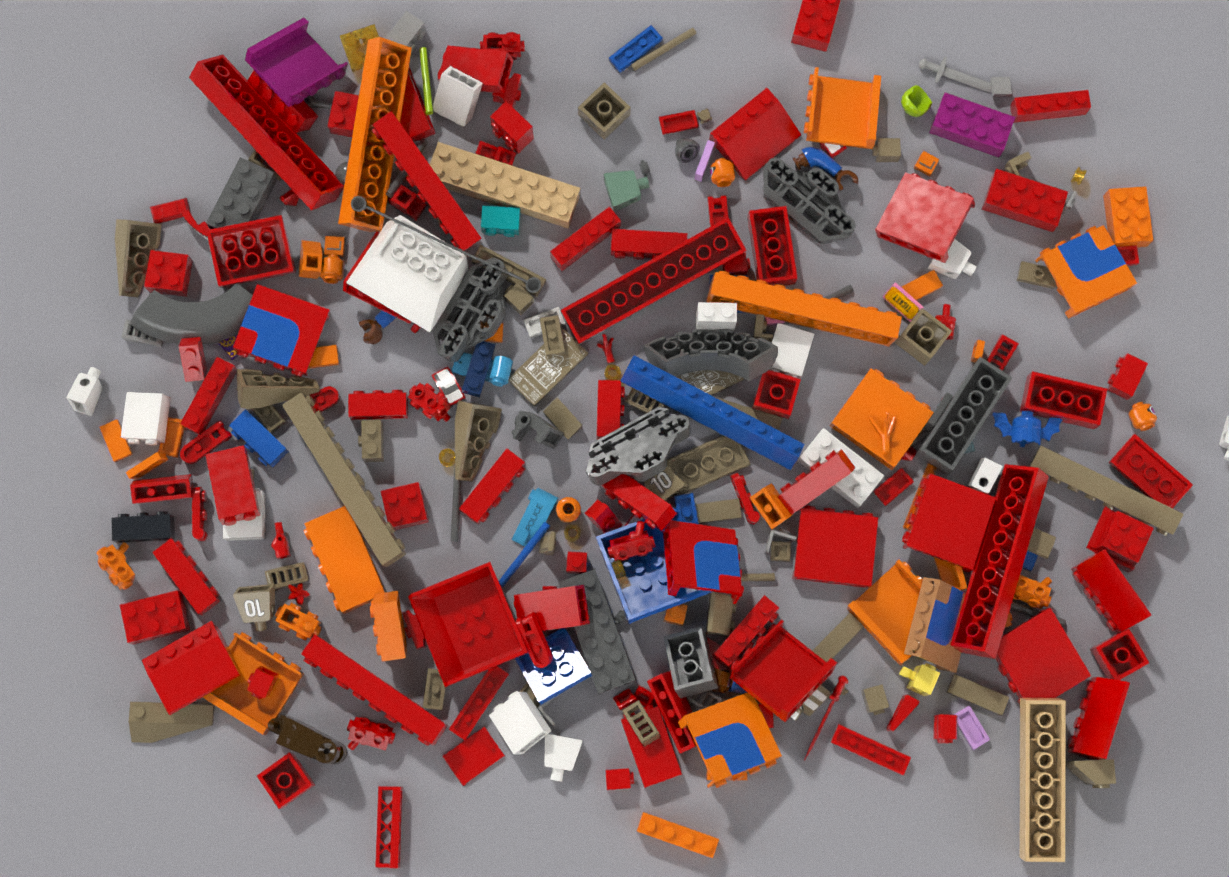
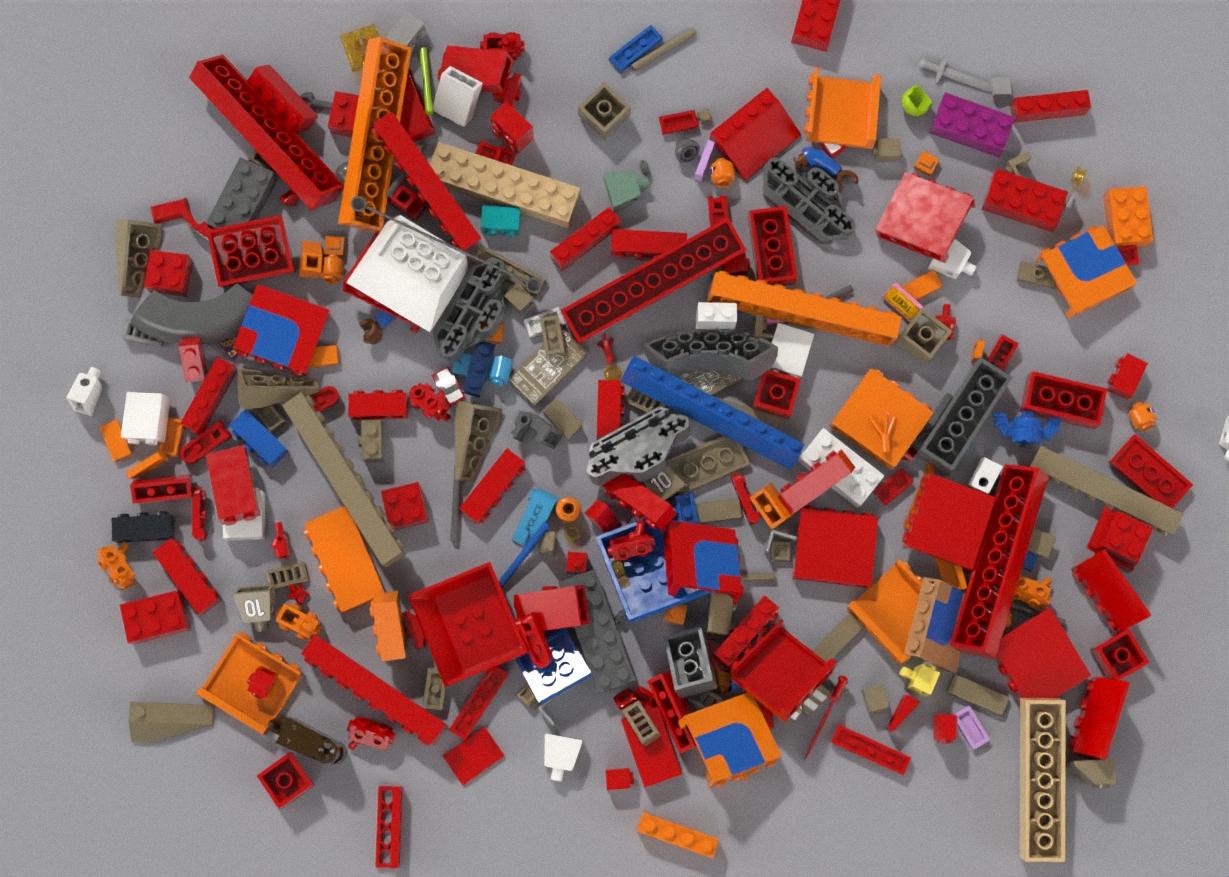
(191, 667): red slope -> none
(294, 63): magenta panel -> none
(442, 454): clear yellow bush -> none
(519, 722): white brick -> none

